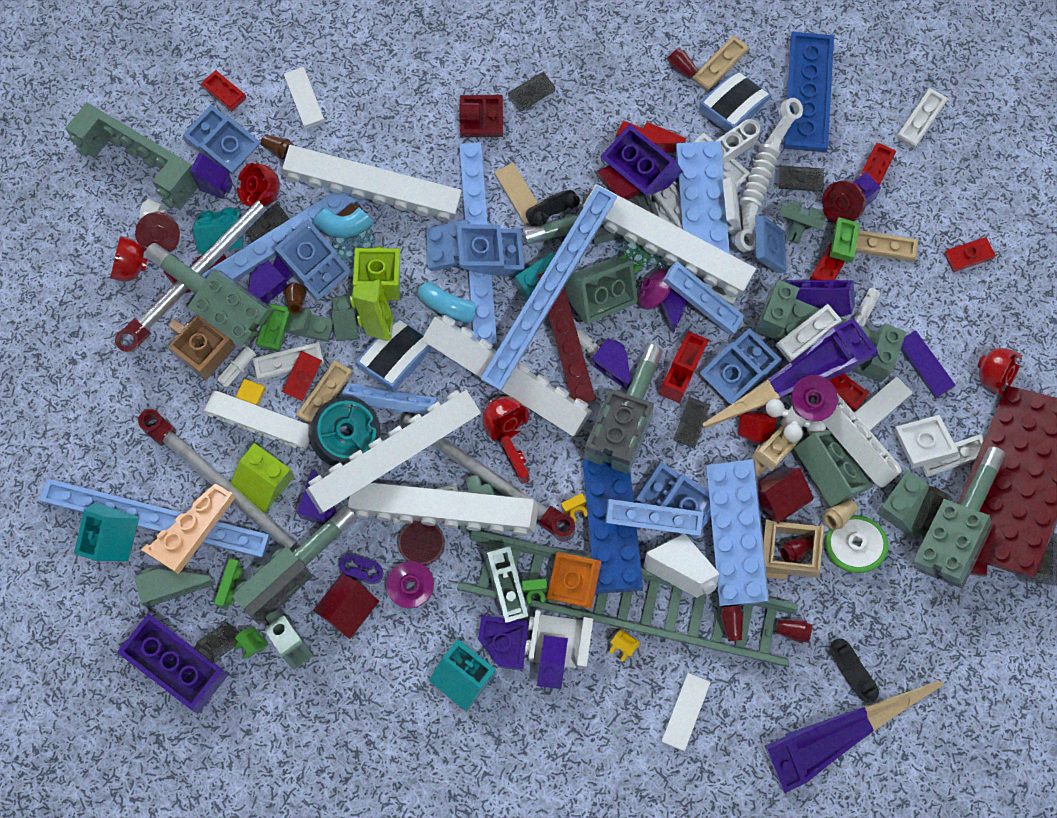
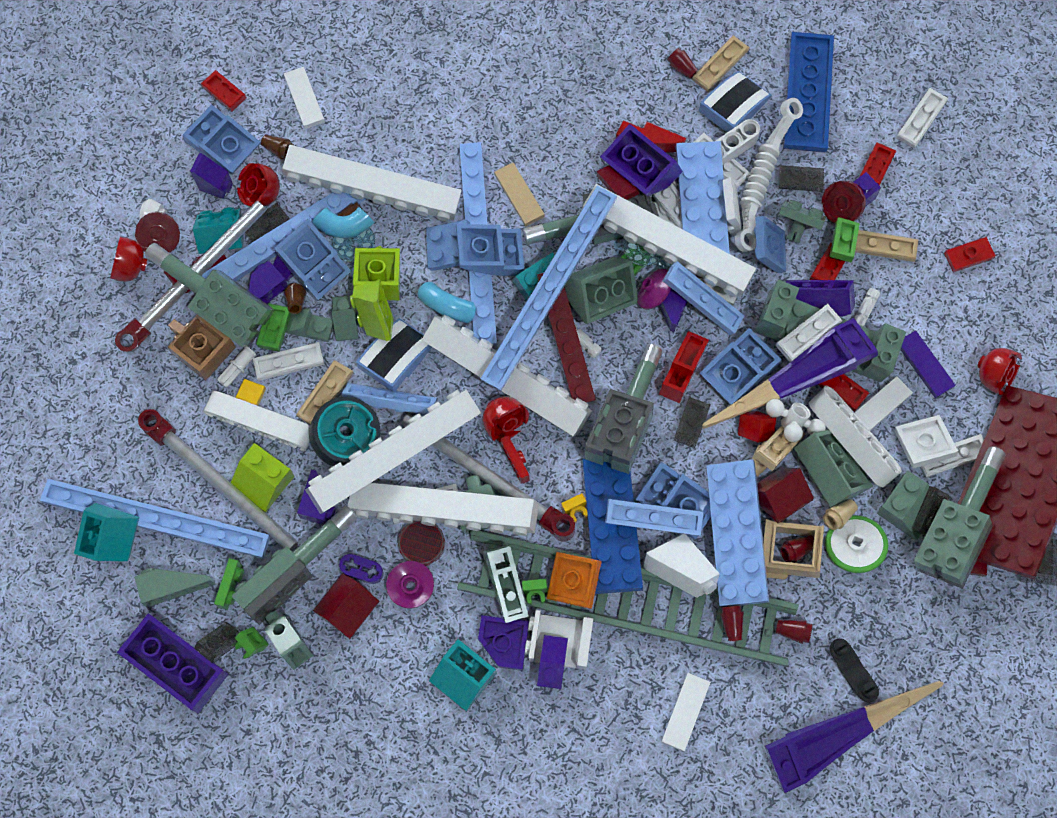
(93, 129): sand green plate -> none
(183, 538): light nougat wing -> none
(302, 376): red plate -> none
(481, 115): dark red plate -> none
(531, 91): clear smoke plate -> none
(552, 205): black piece -> none
(613, 362): dark purple slope -> none
(625, 643): yellow tile -> none
(824, 395): magenta dish -> none

